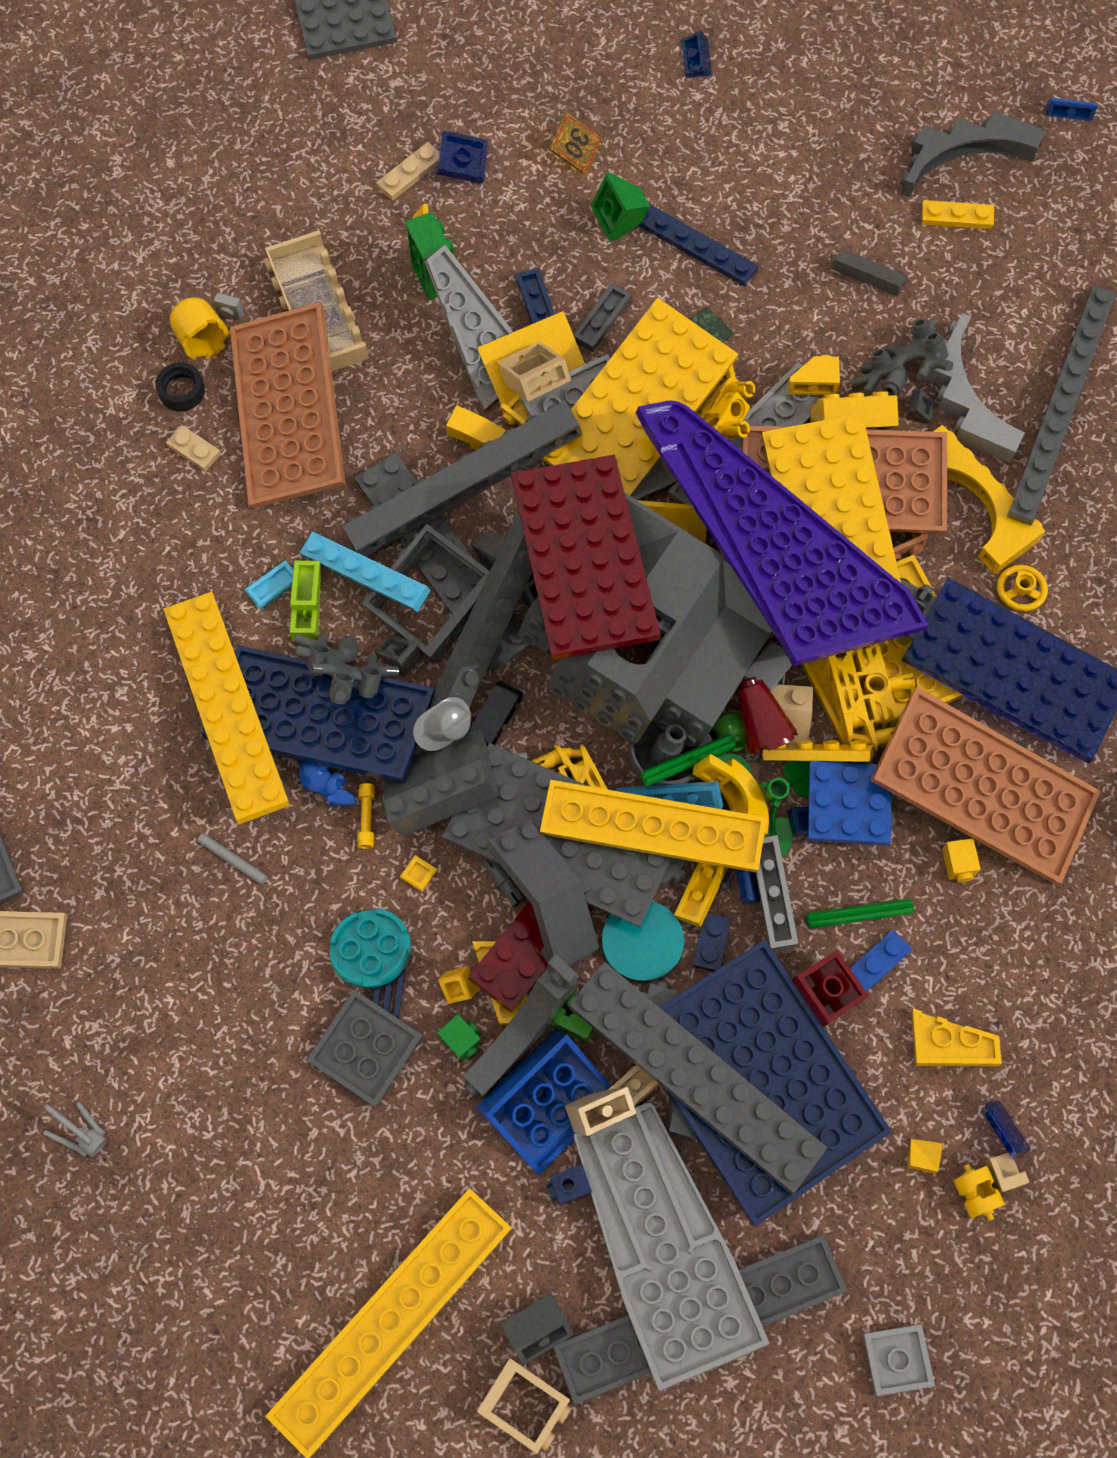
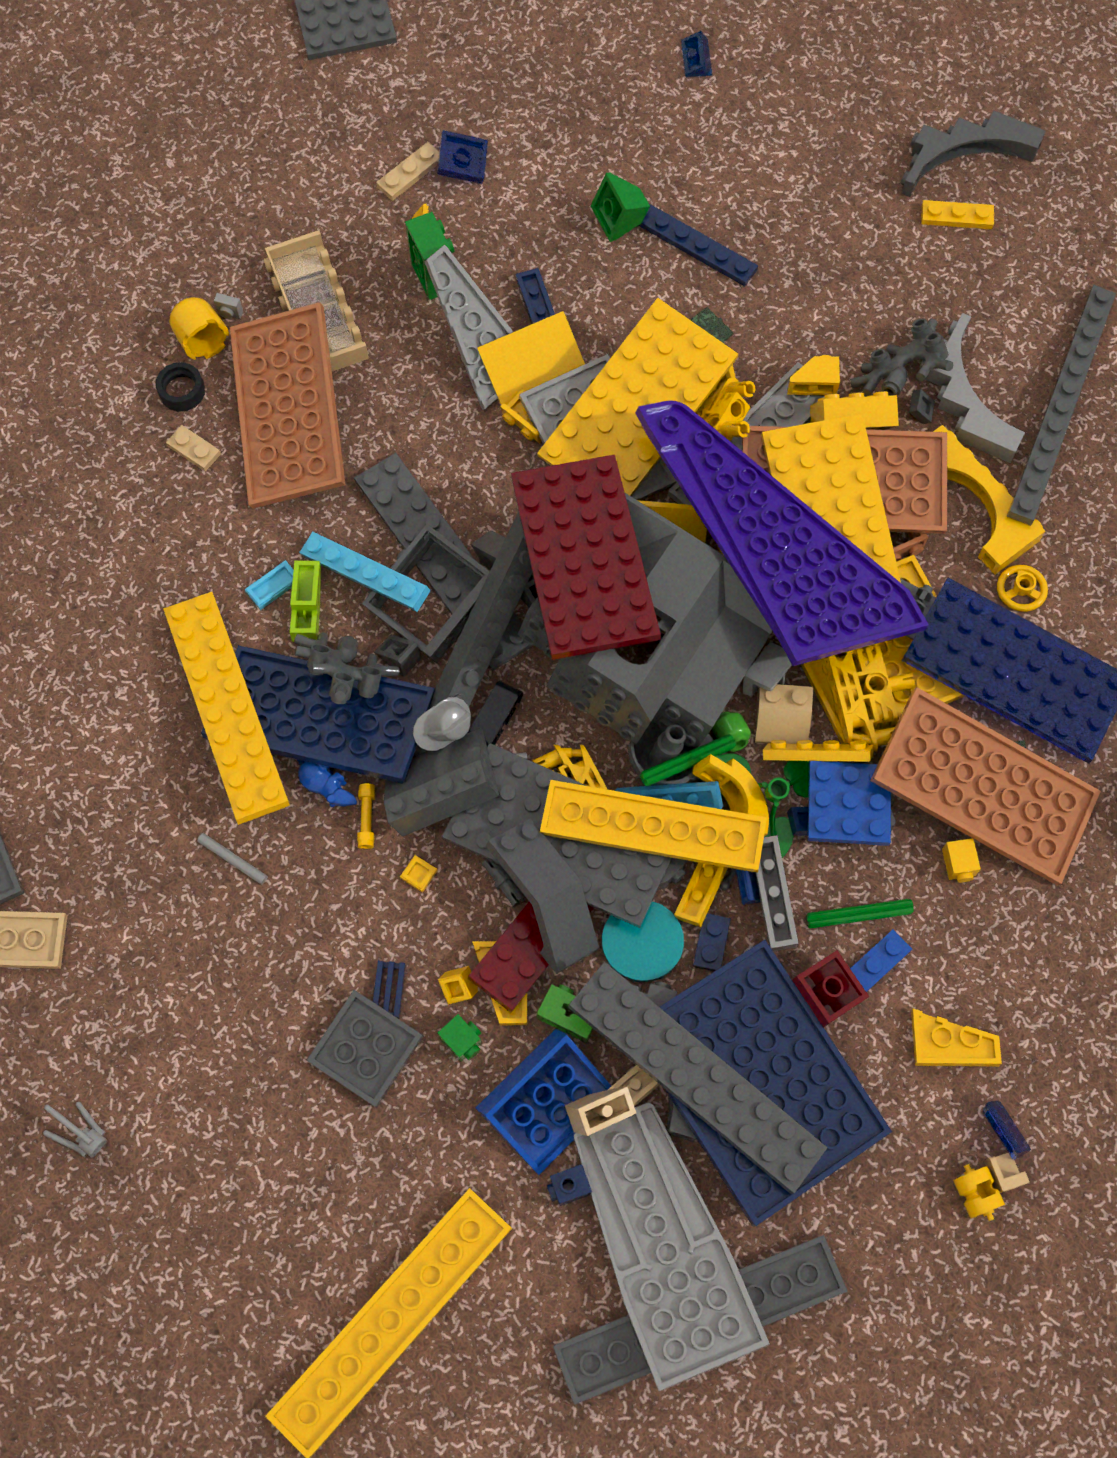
(370, 948): teal tile -> none
(463, 479): dark grey brick -> none
(472, 428): yellow slope -> none
(497, 1390): tan window -> none
(534, 1017): dark grey arch -> none
(535, 373): tan window -> none
(537, 1329): dark grey brick -> none
(575, 144): clear yellow piece -> none
(602, 317): dark grey plate -> none
(763, 717): dark red cone -> none
(869, 272): dark grey slope -> none
(898, 1360): light grey plate -> none
(924, 1156): yellow slope -> none
(1071, 109): blue slope -> none

